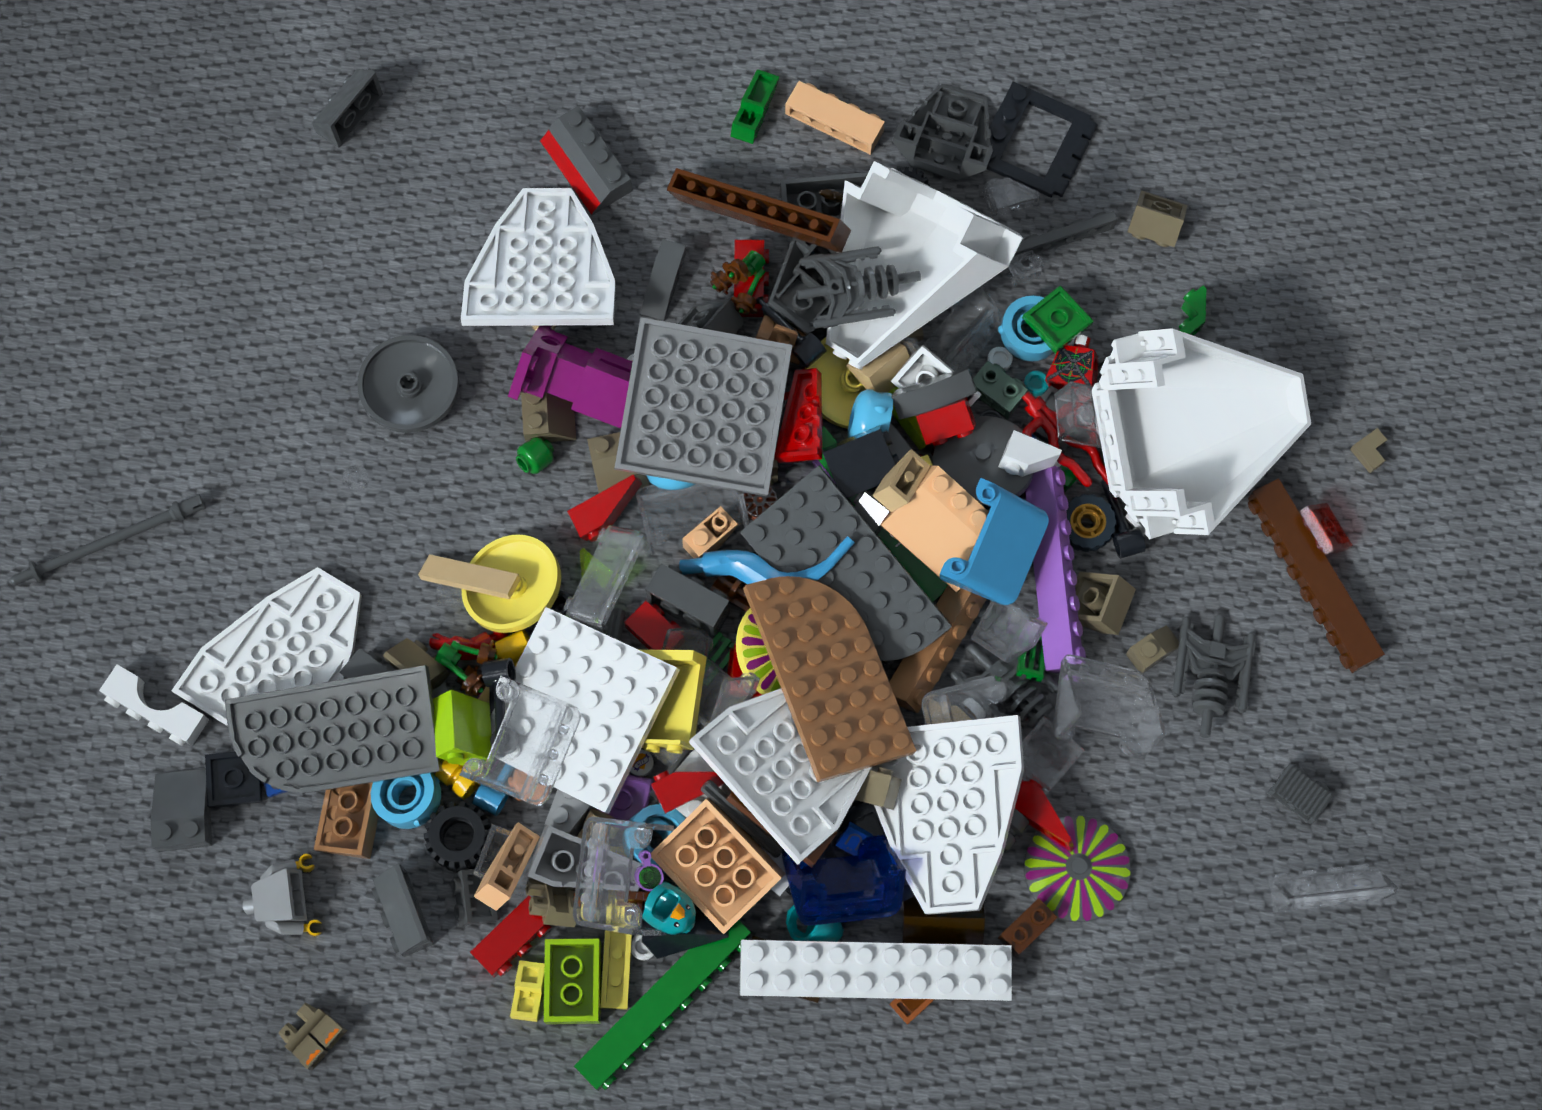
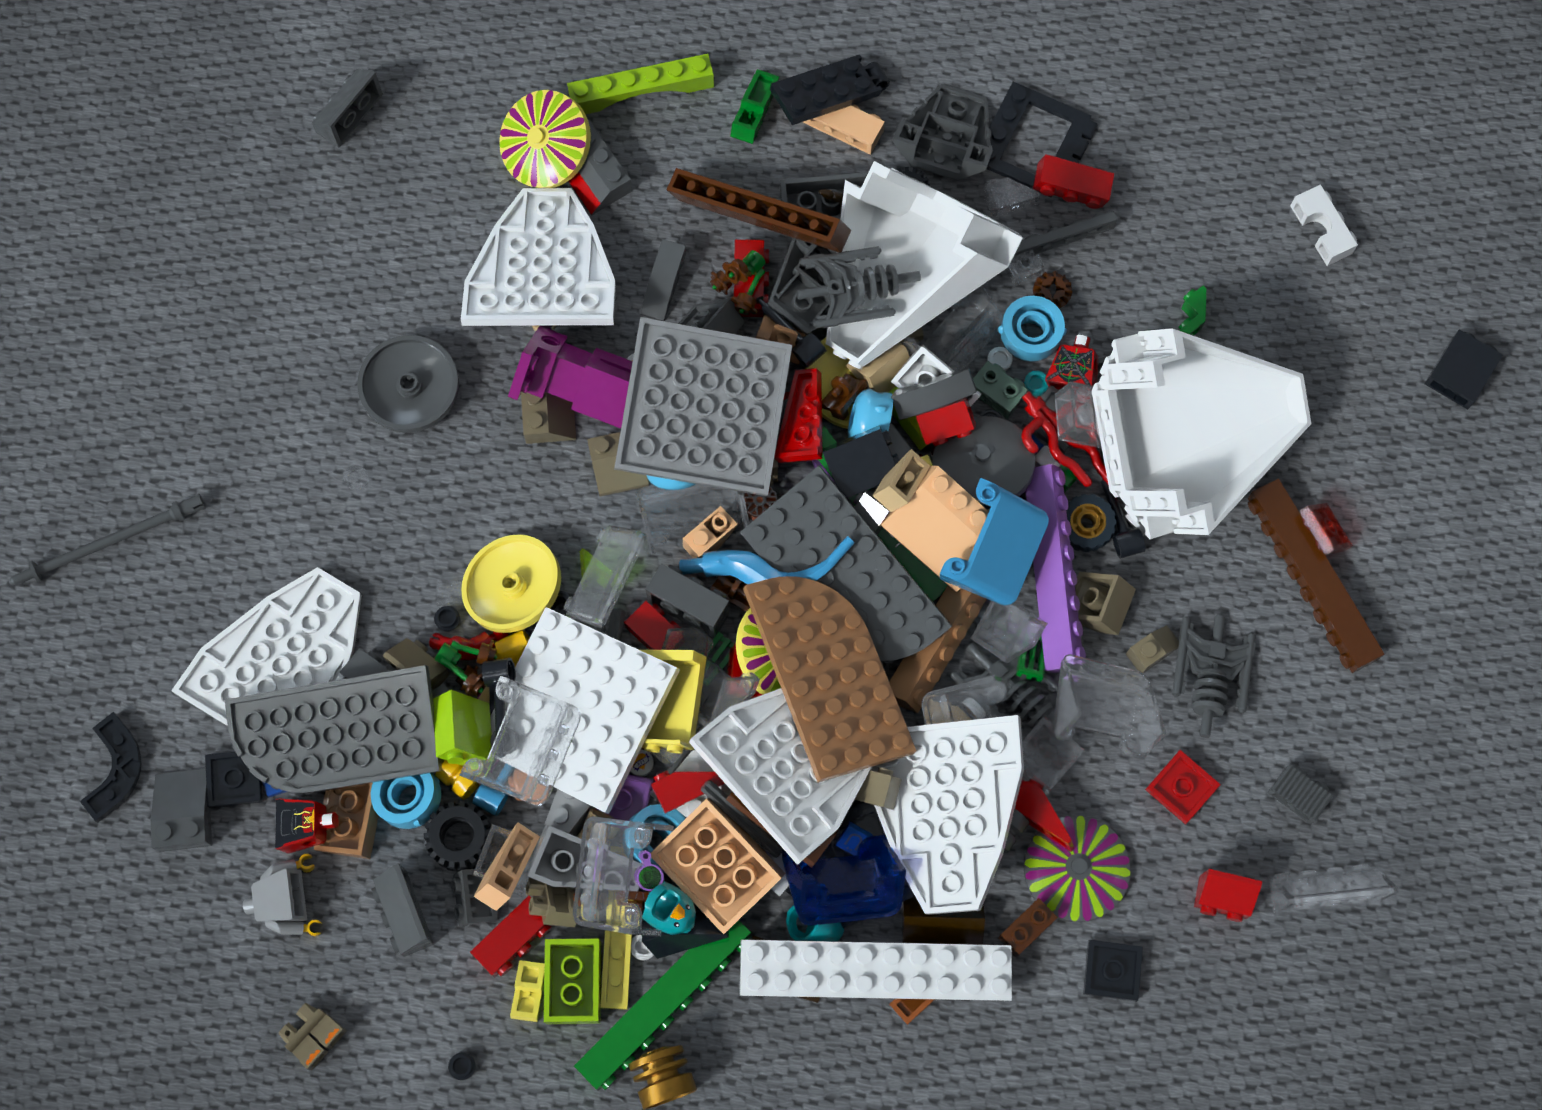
(124, 770): none -> black plate
(127, 690): white arch -> none
(301, 824): none -> torso
(447, 618): none -> black plate
(461, 1066): none -> black plate
(469, 576): tan tile -> none
(535, 455): green head -> none
(545, 139): none -> dish
(603, 508): red slope -> none
(662, 1076): none -> pearl gold wheel
(679, 75): none -> lime arch
(829, 88): none -> black hinge
(842, 395): none -> reddish brown hips
(1027, 455): white slope -> none
(1057, 319): green tile -> none
(1060, 297): none -> reddish brown gear
(1073, 181): none -> red brick
(1113, 970): none -> black plate
(1157, 219): dark tan slope -> none
(1182, 787): none -> red plate
(1227, 895): none -> red slope
(1317, 206): none -> white arch
(1367, 452): dark tan piece -> none
(1463, 369): none -> black brick

